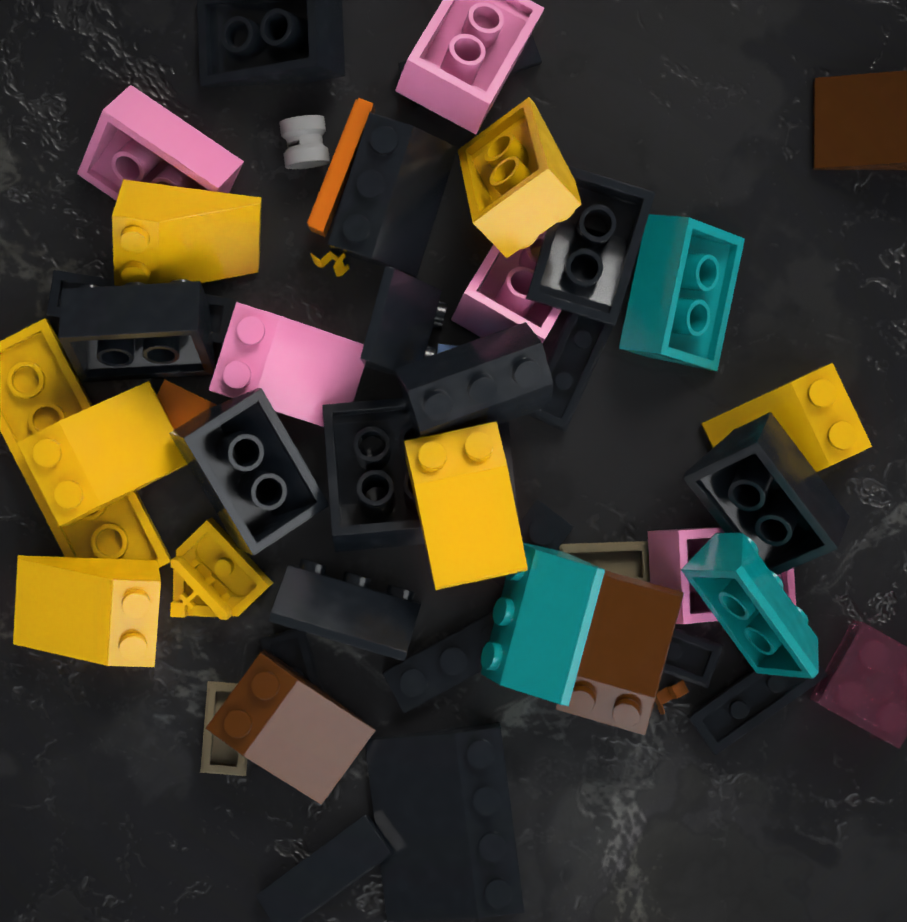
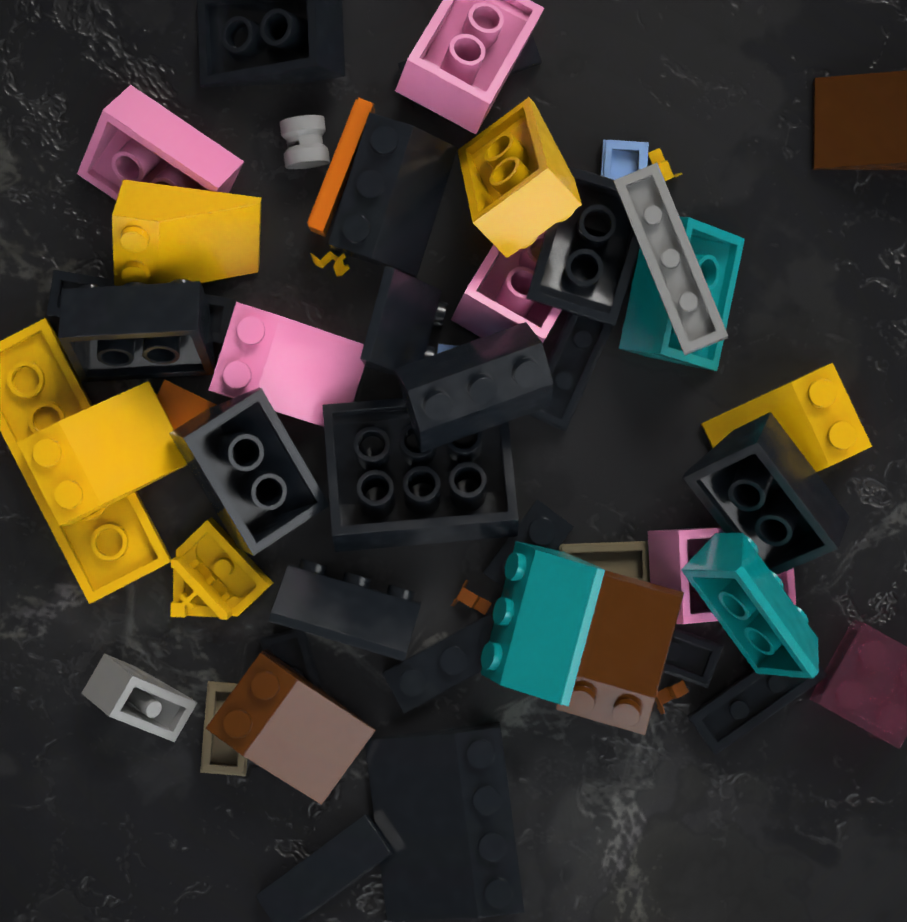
(88, 608): yellow slope -> none
(138, 698): none -> light grey slope
(465, 505): yellow slope -> none
(472, 600): none -> dark orange piece
(622, 157): none -> light blue tile
(657, 157): none -> yellow piece
(670, 259): none -> light grey plate

